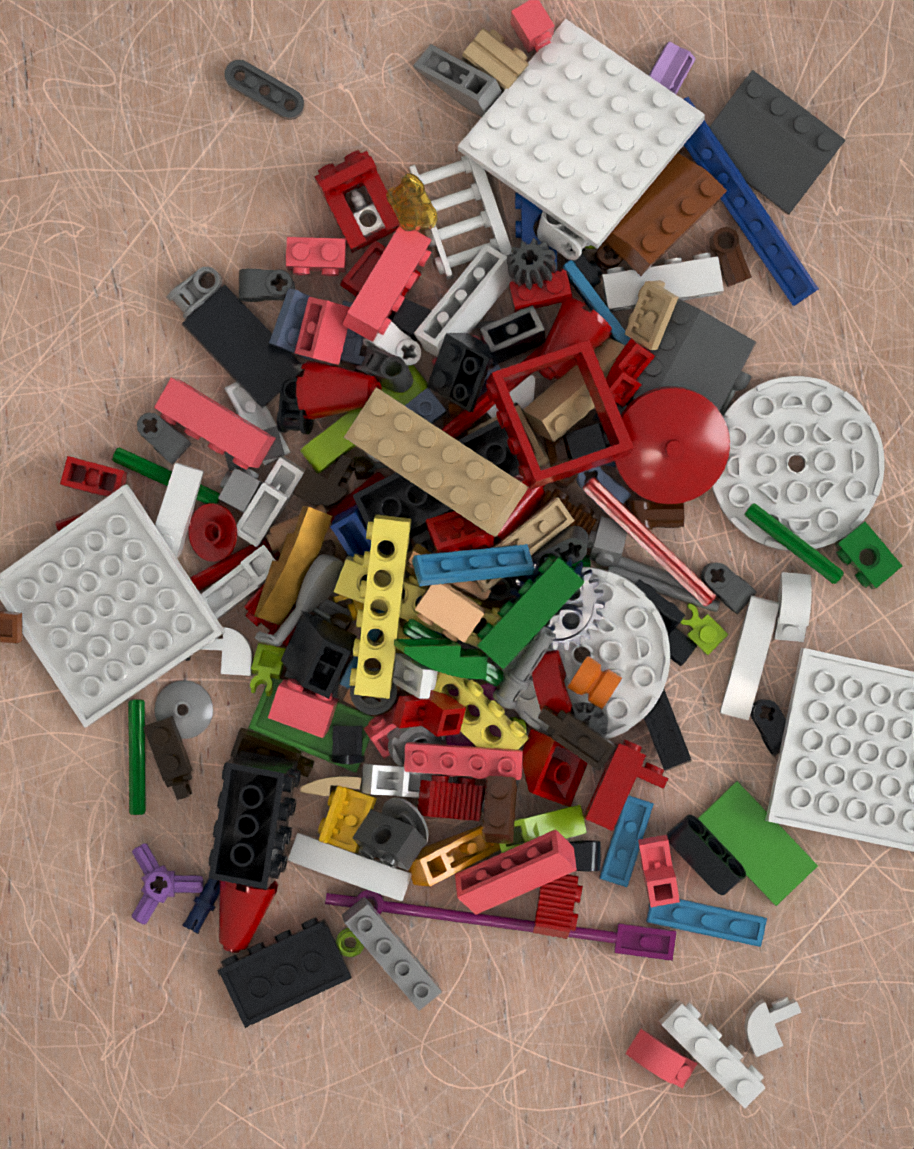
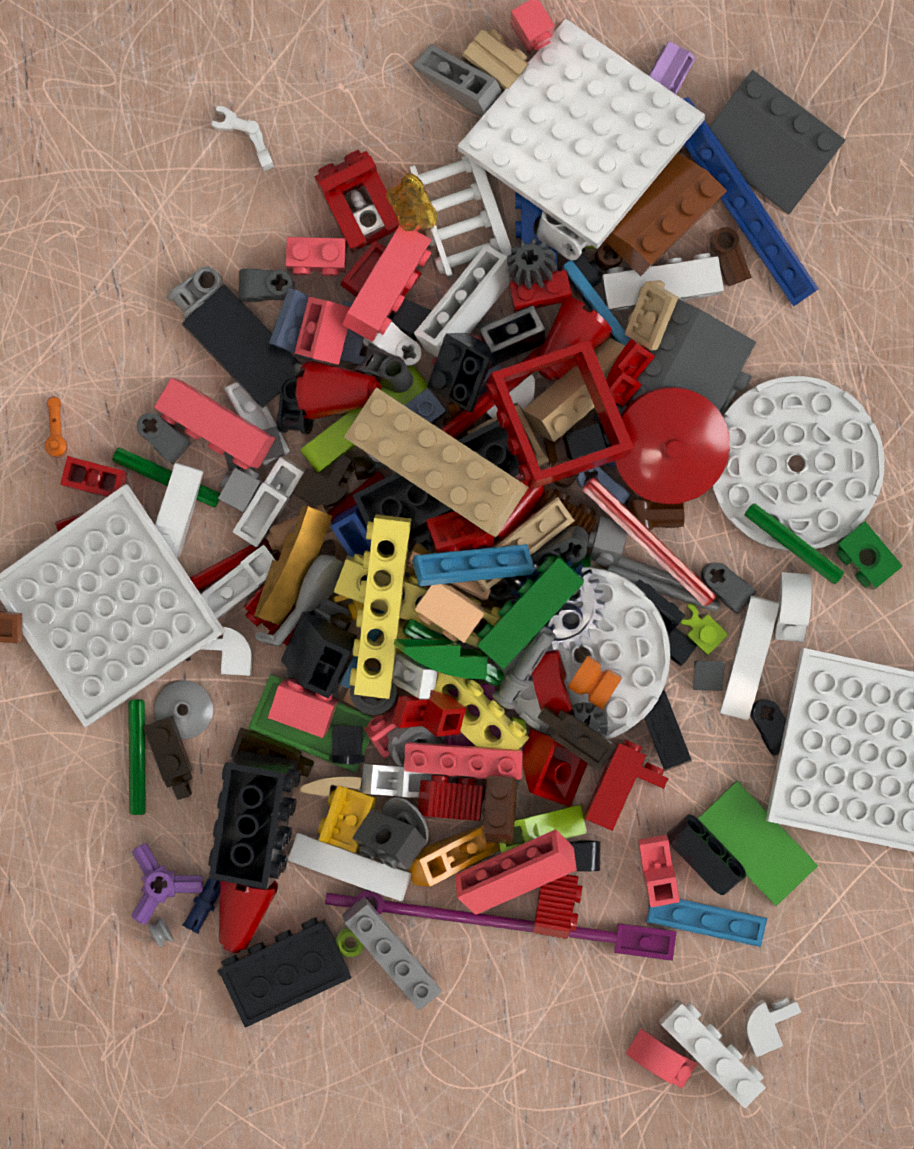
(55, 444): none -> orange piece
(161, 932): none -> light grey bush
(204, 532): red dish -> none
(250, 128): none -> white piece
(255, 80): dark grey plate -> none
(266, 665): lime plate -> none
(624, 841): dark azure tile -> none
(708, 675): none -> dark grey slope

